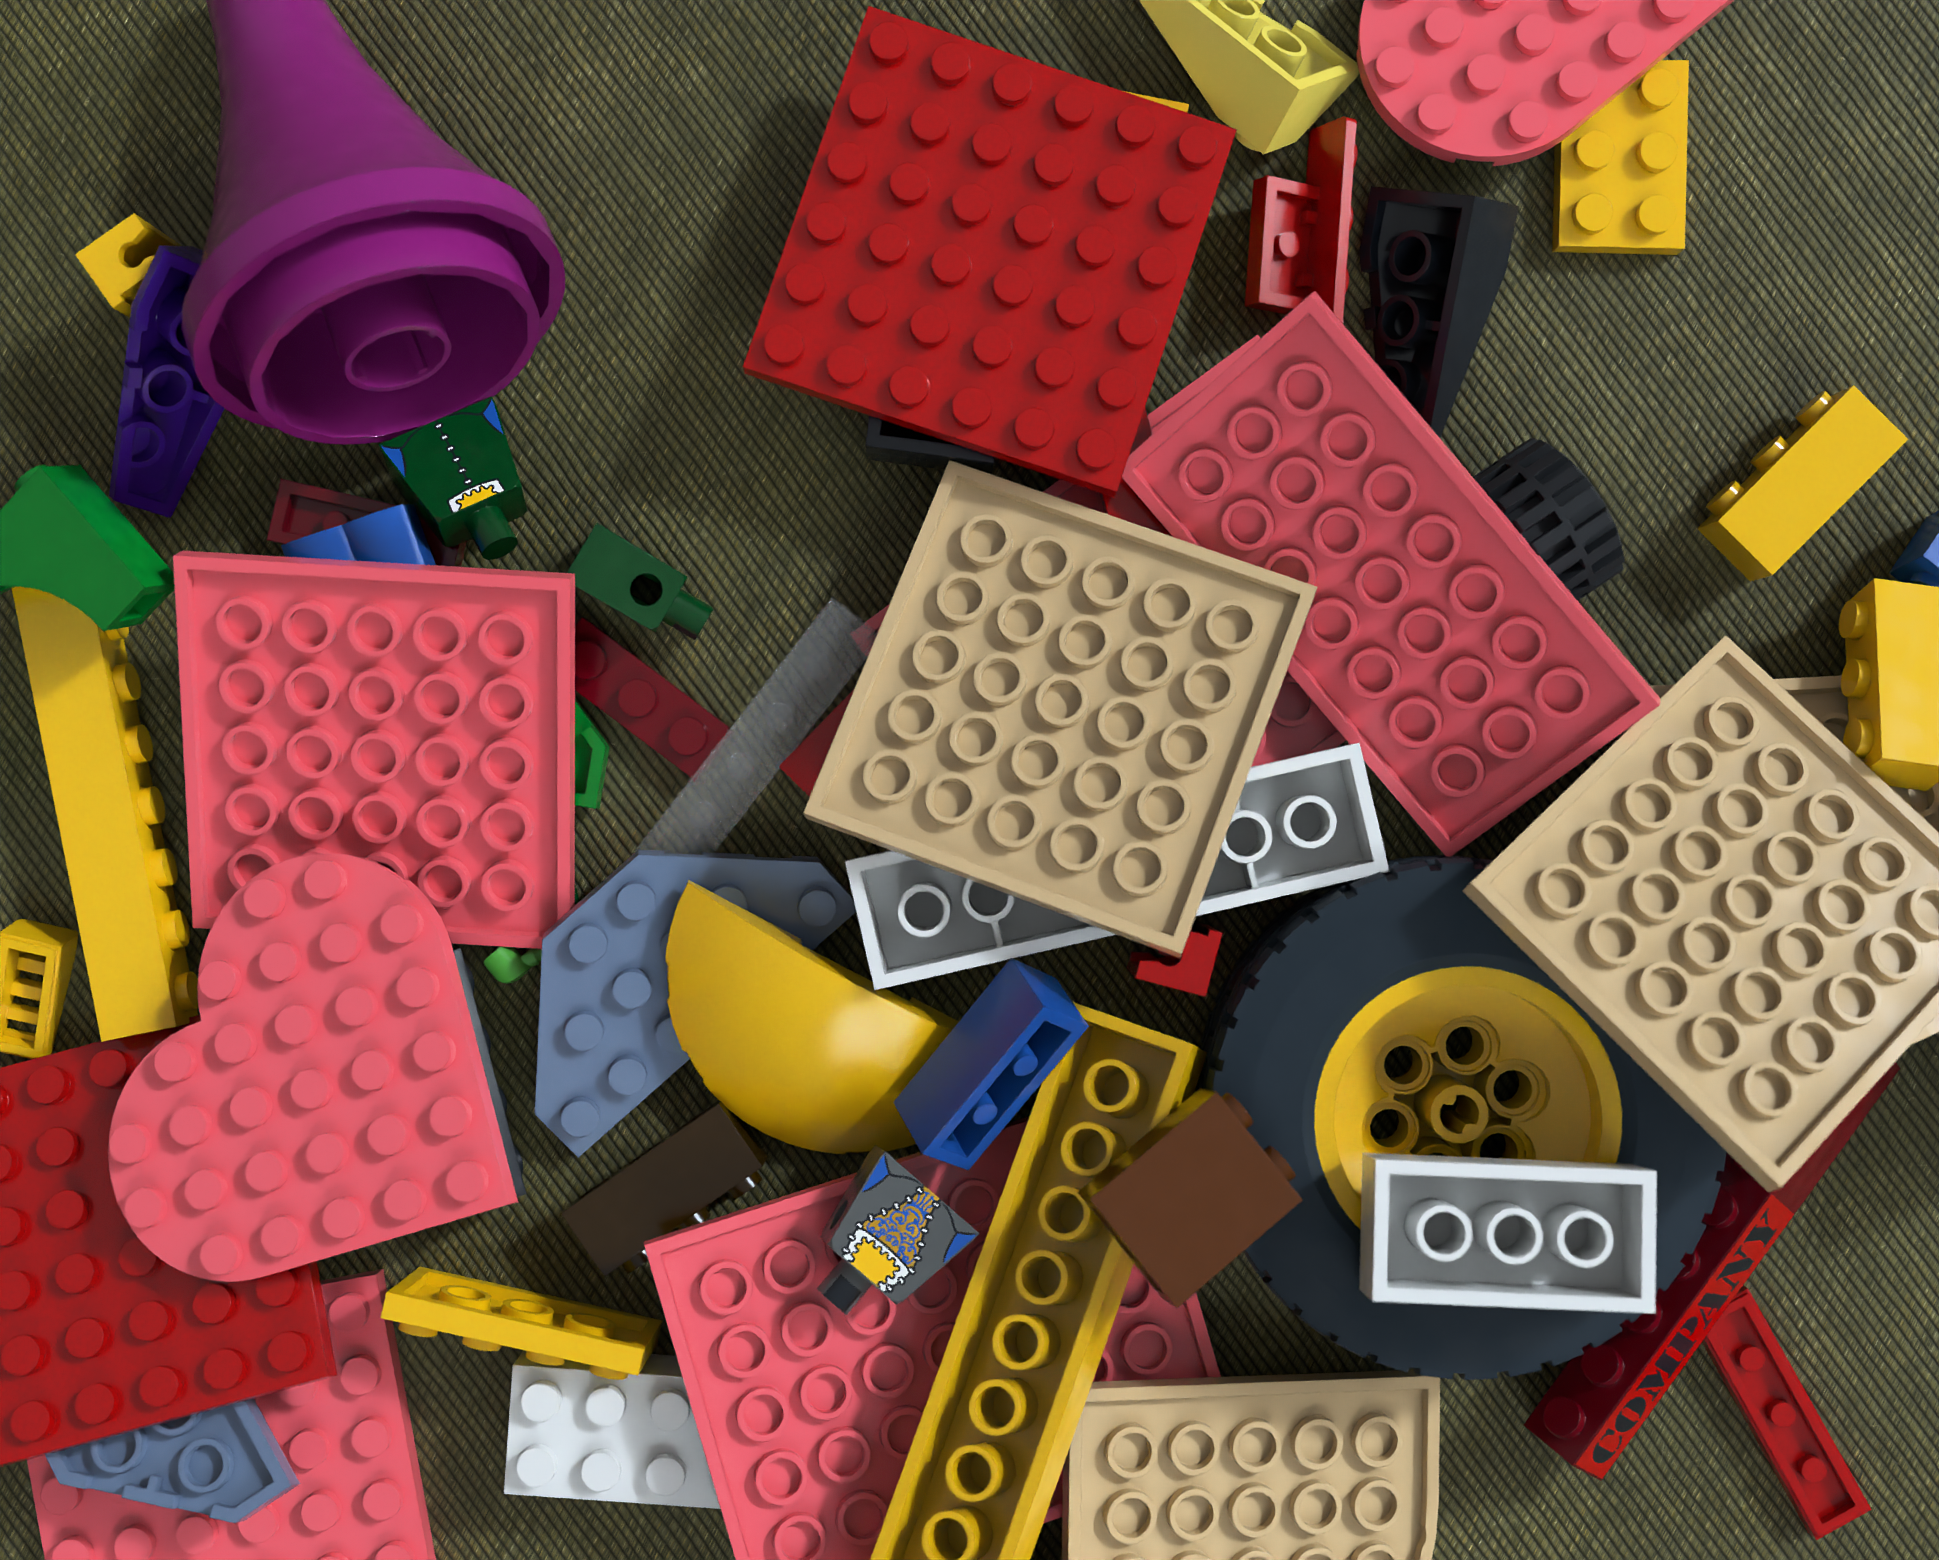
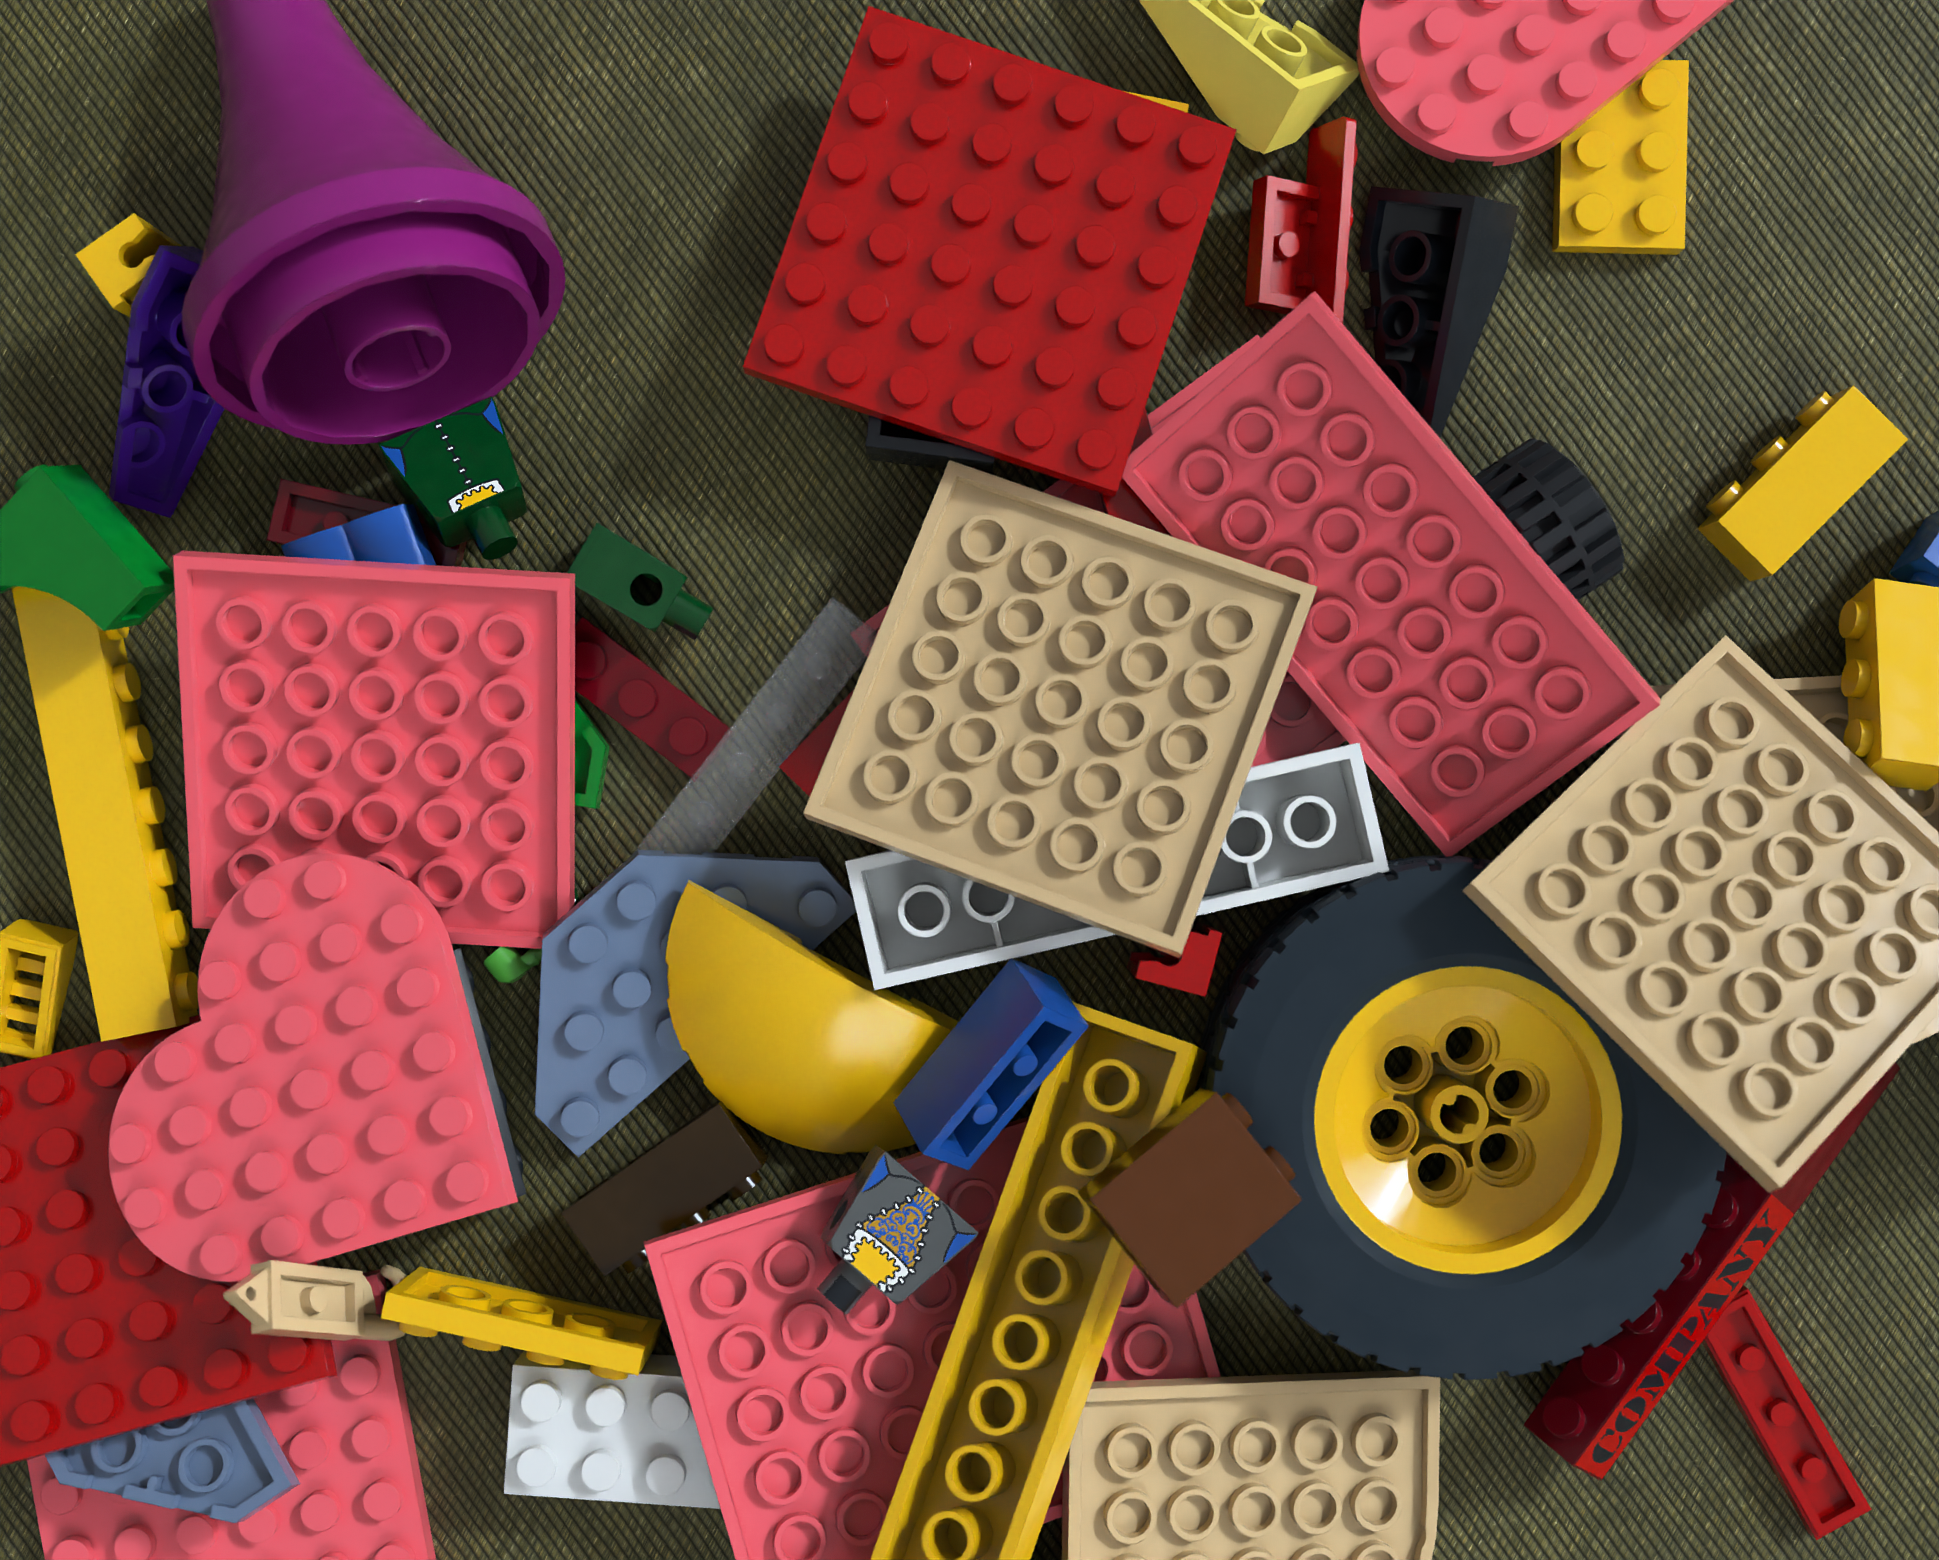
(312, 1302): none -> tan plate
(1508, 1233): white brick -> none

